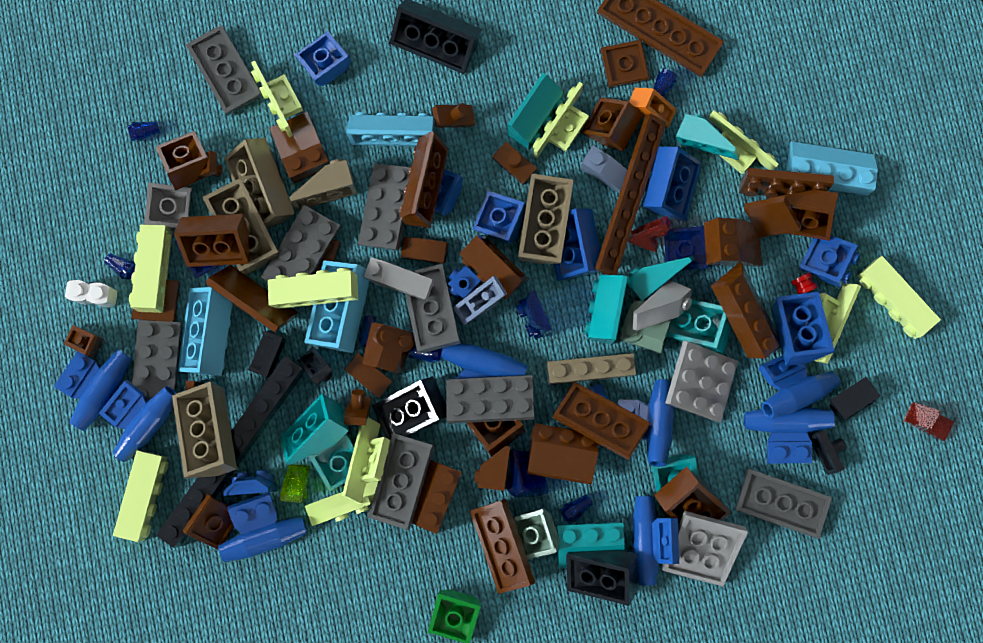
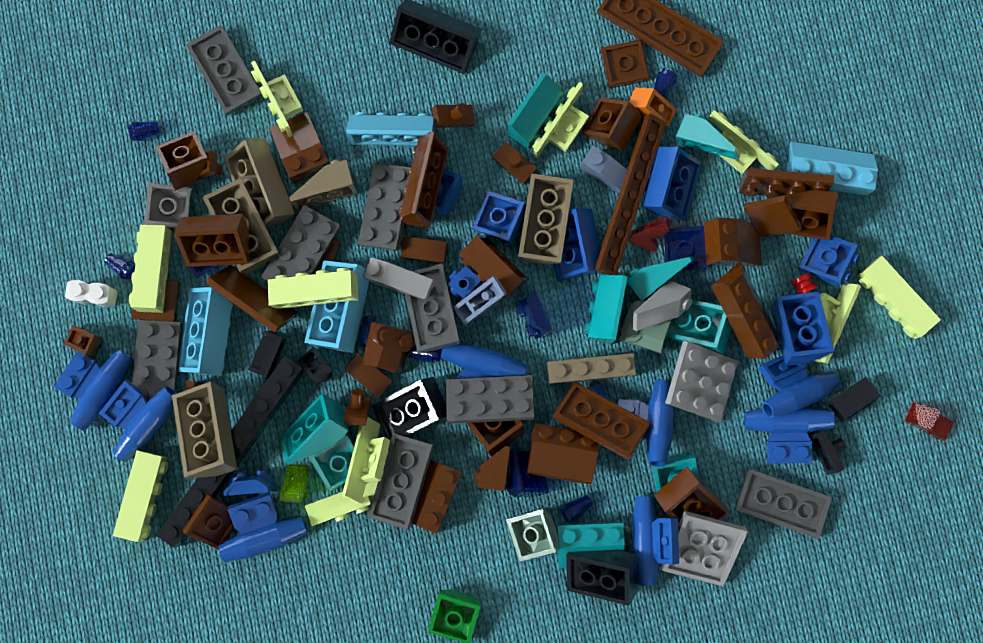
(324, 59): blue slope -> none
(502, 546): reddish brown plate -> none

